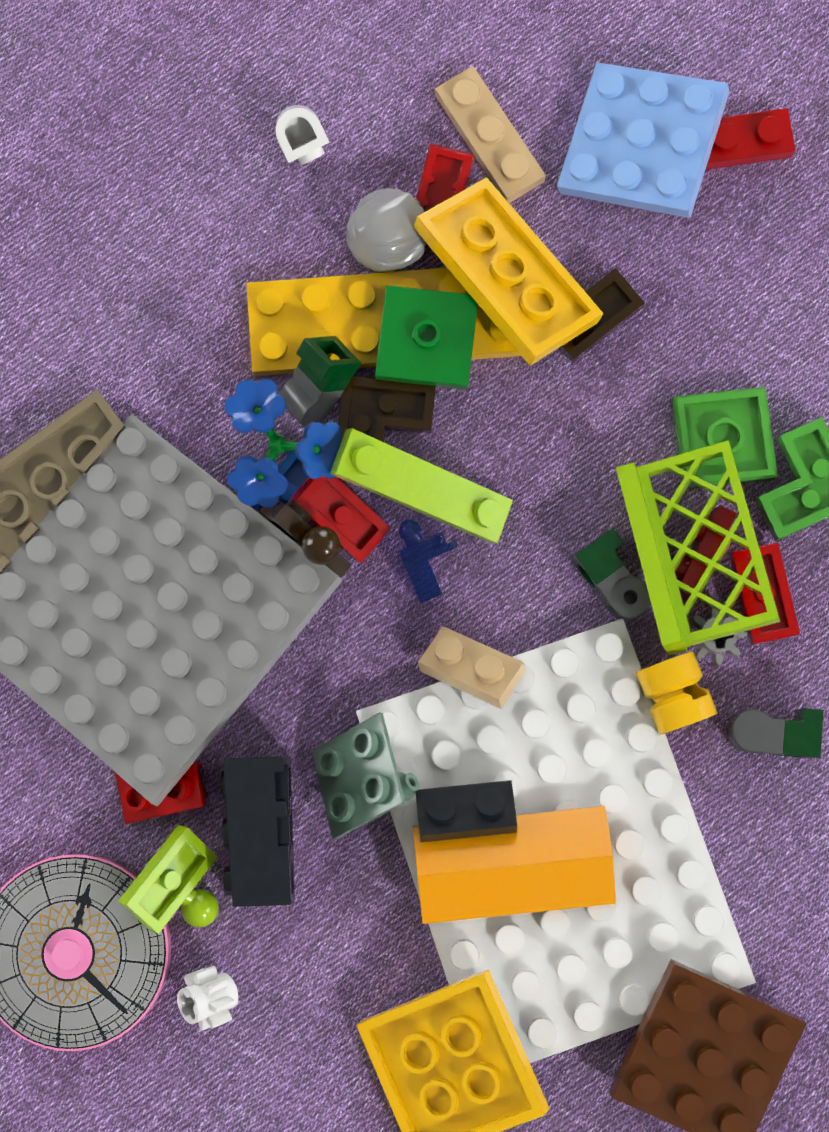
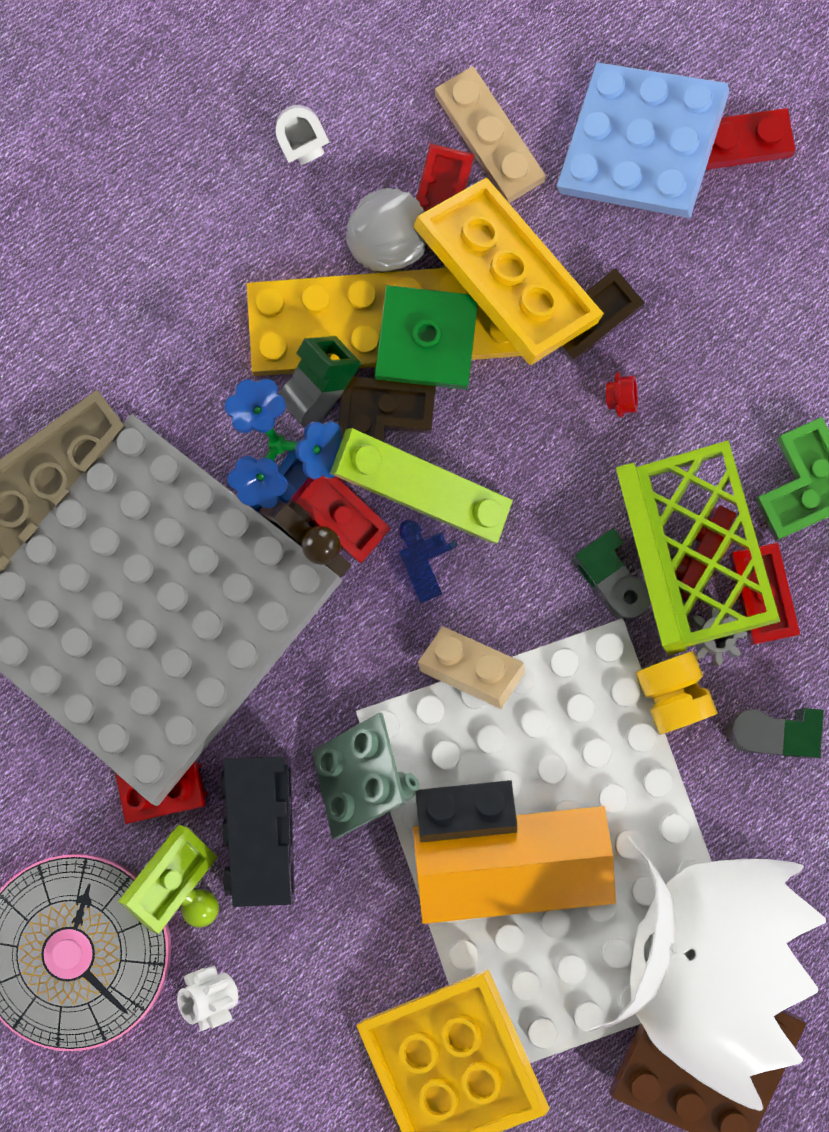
(622, 394): none -> red plate
(722, 1005): none -> white piece
(724, 416): bright green tile -> none

